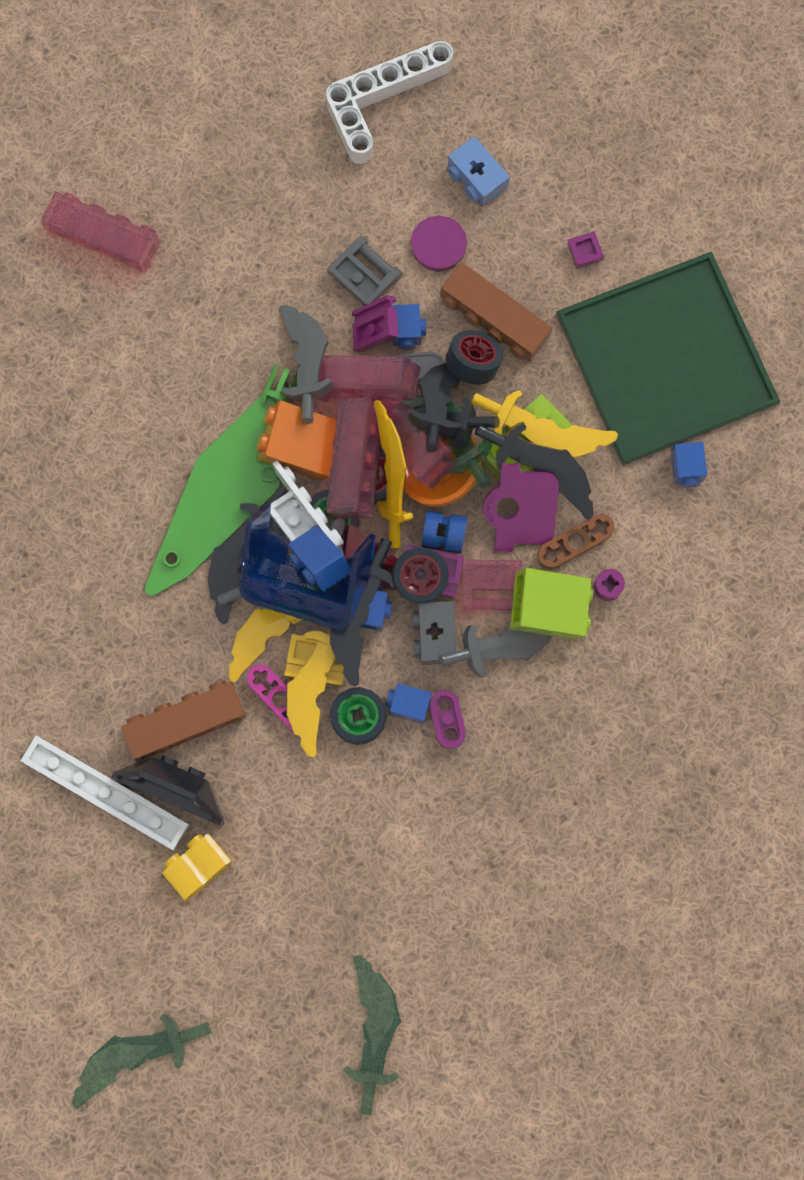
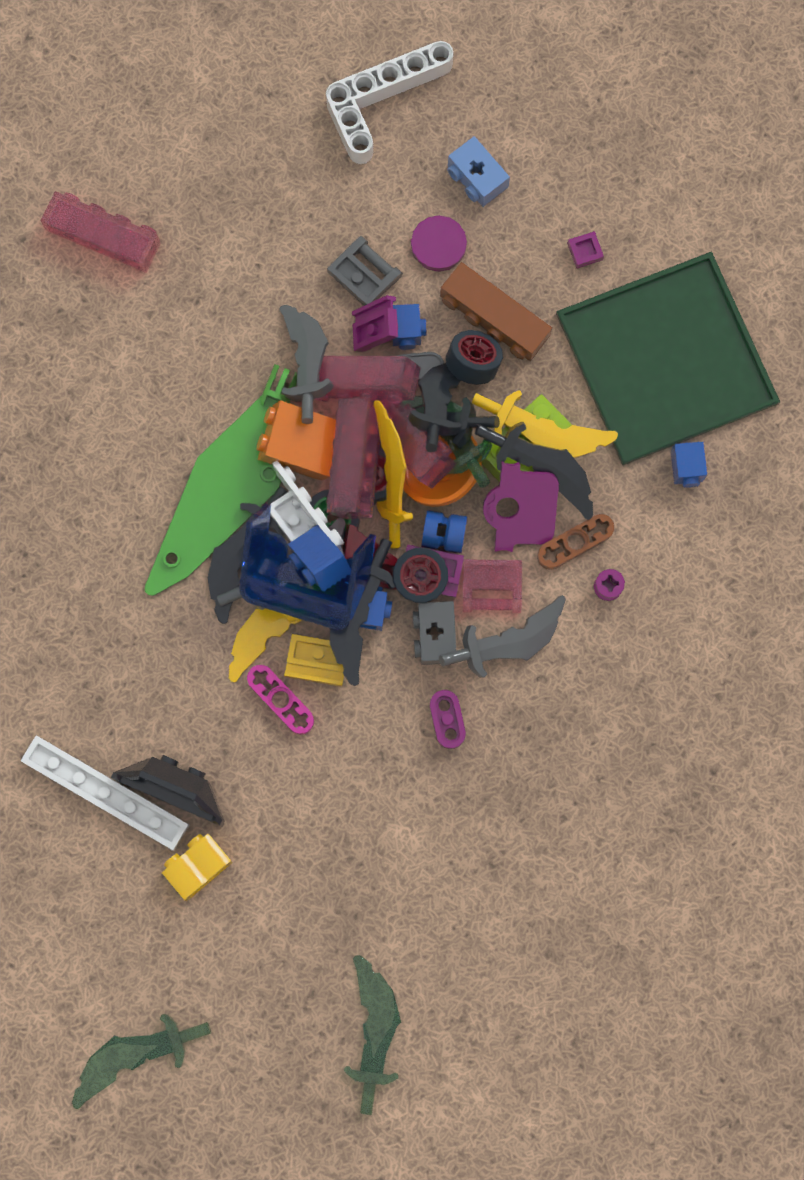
(183, 721): dark orange brick -> none
(304, 690): yellow sword -> none
(358, 700): wheel -> none
(409, 703): blue brick -> none
(551, 603): lime brick -> none

